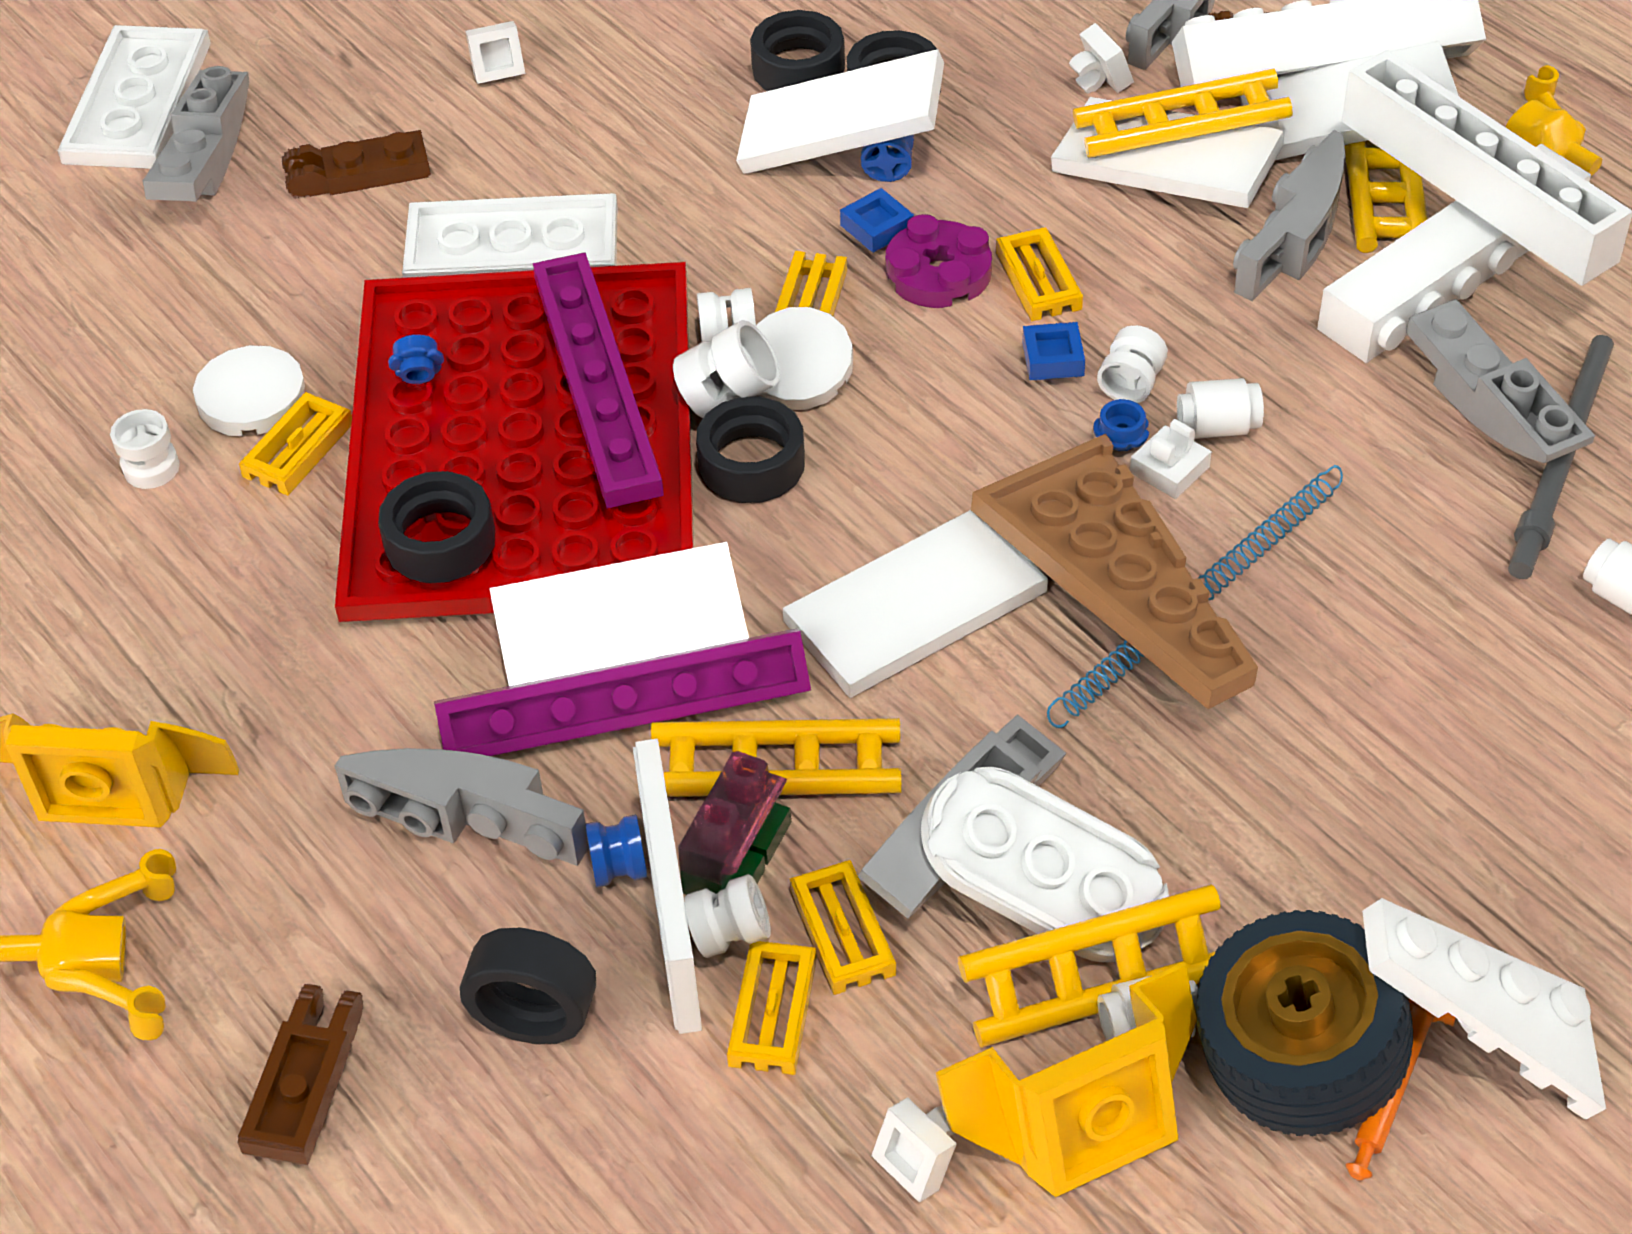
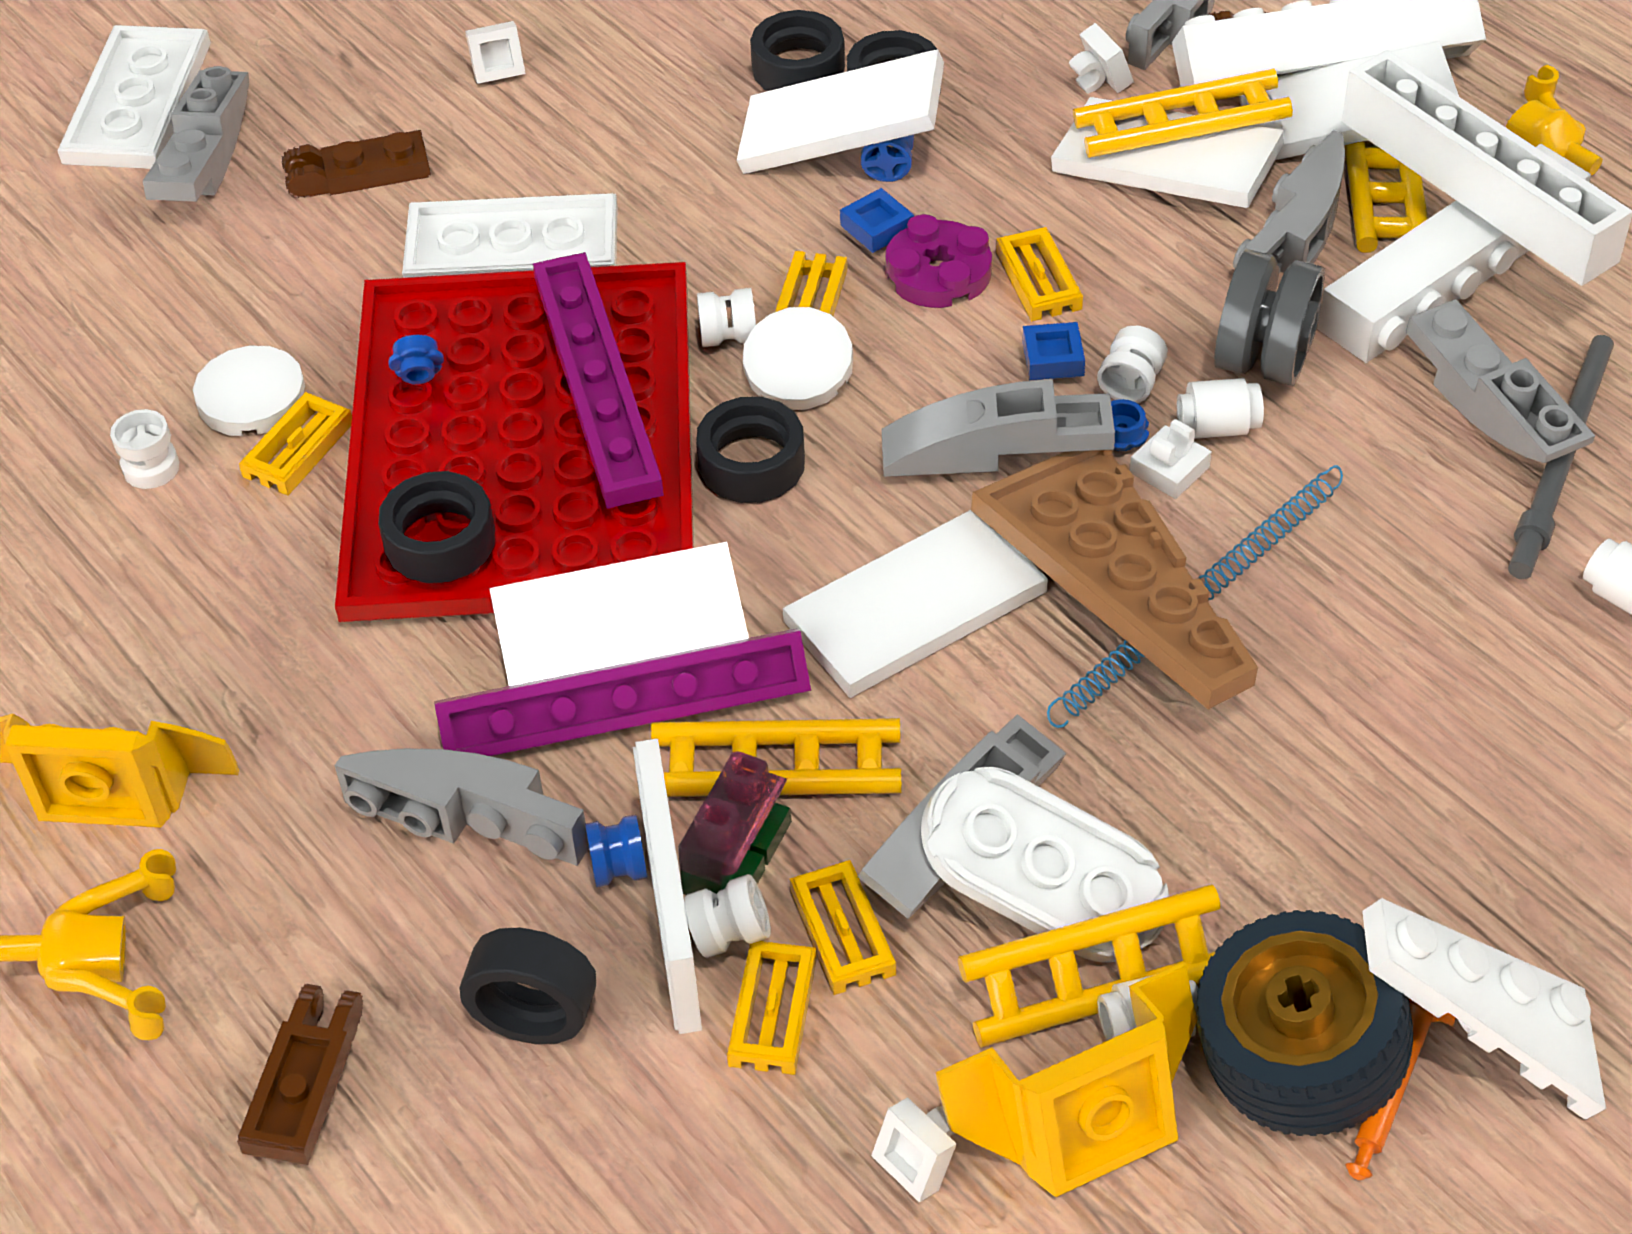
(728, 368): white wheel -> none
(979, 425): none -> light grey slope
(1269, 317): none -> dark grey wheel

